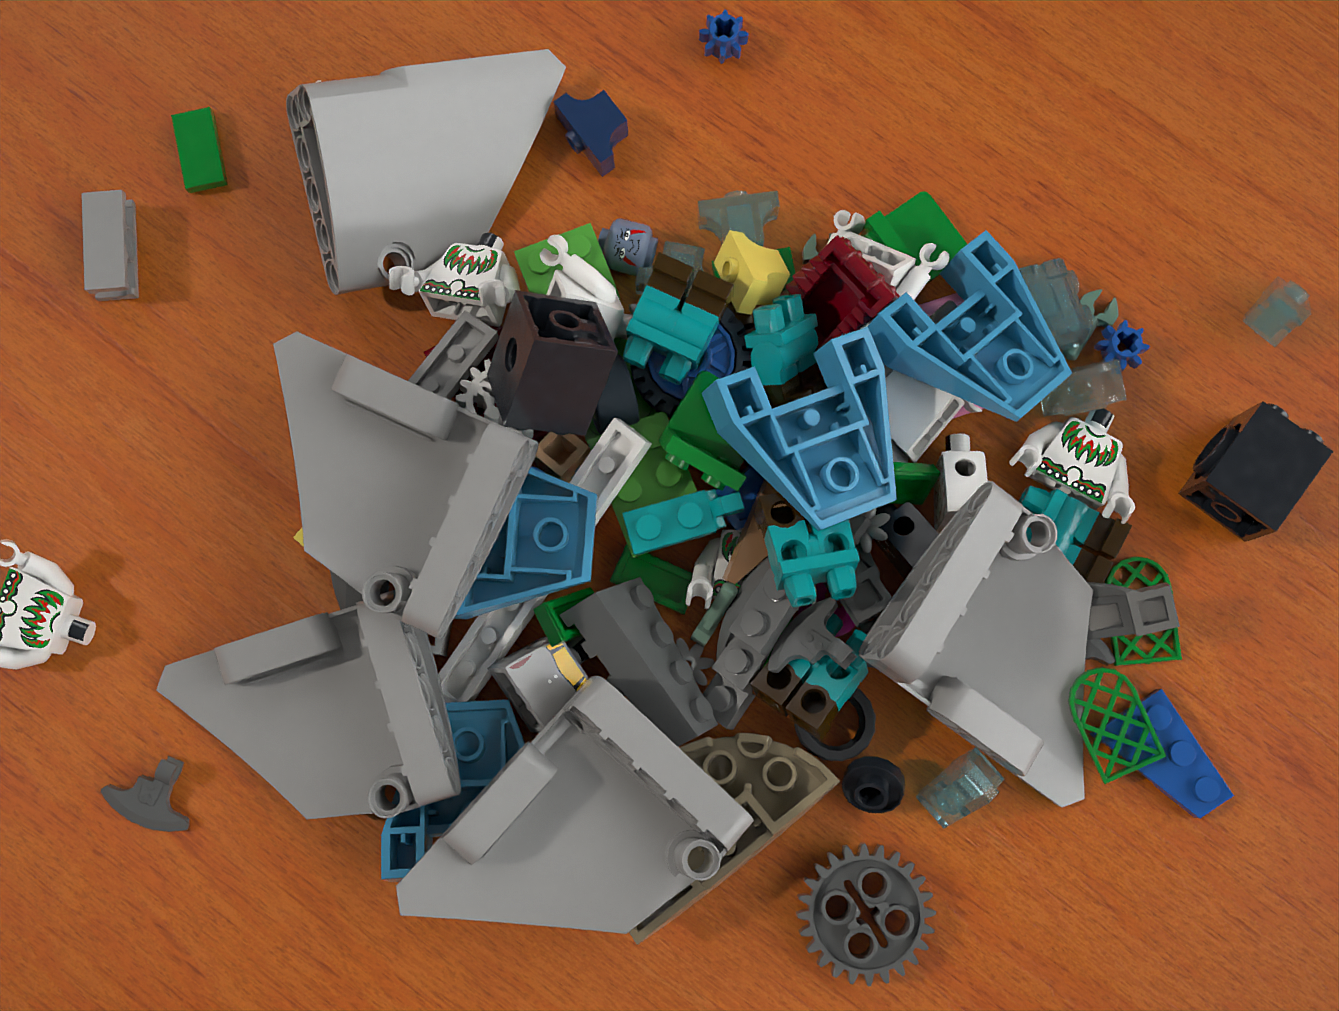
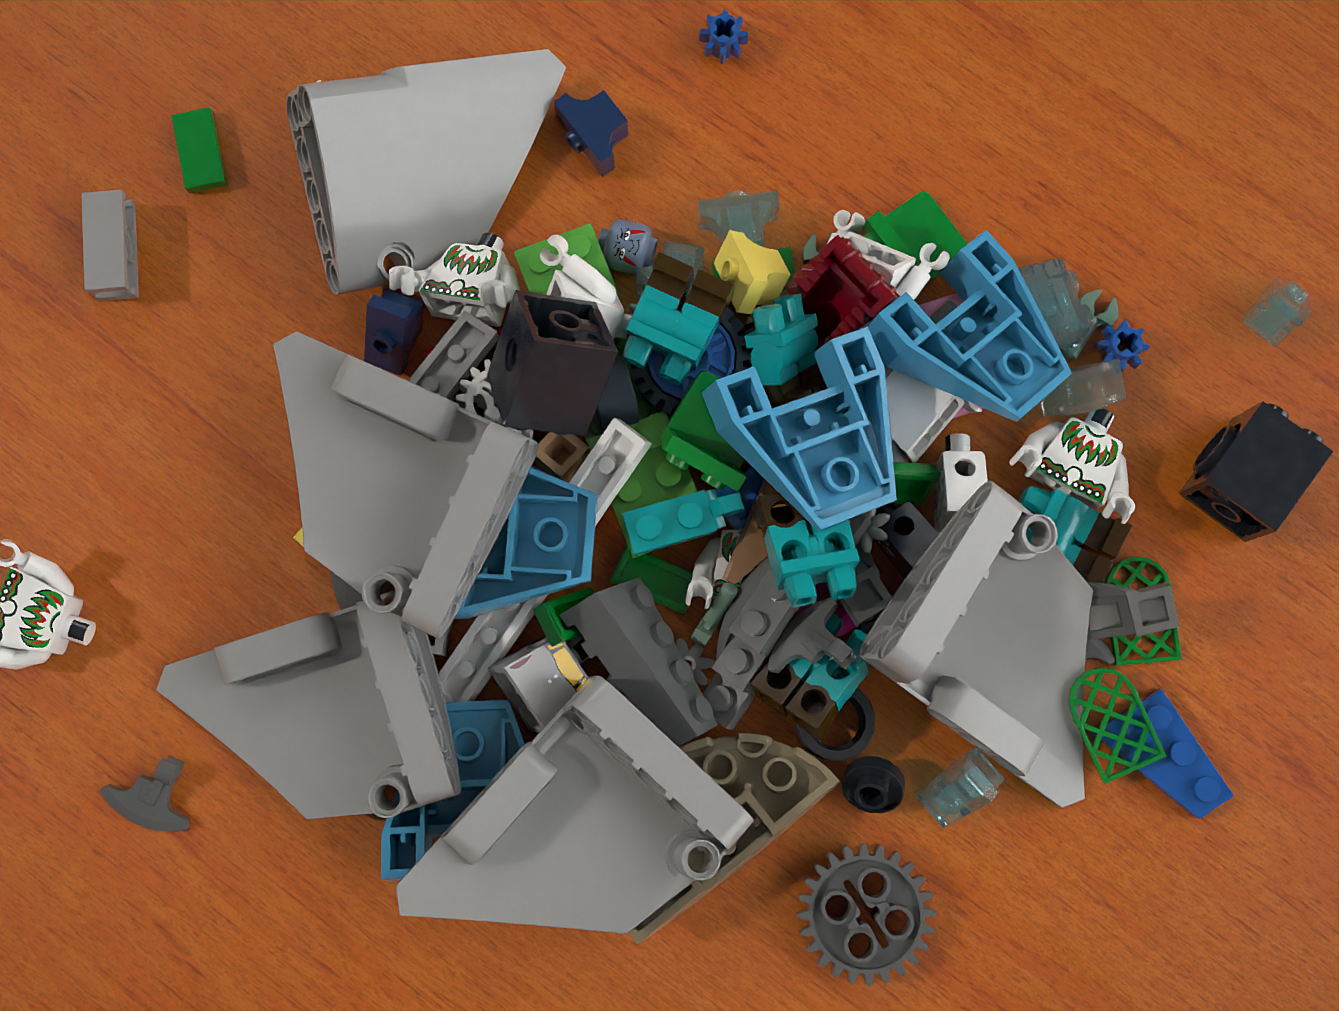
(391, 330): none -> dark blue brick

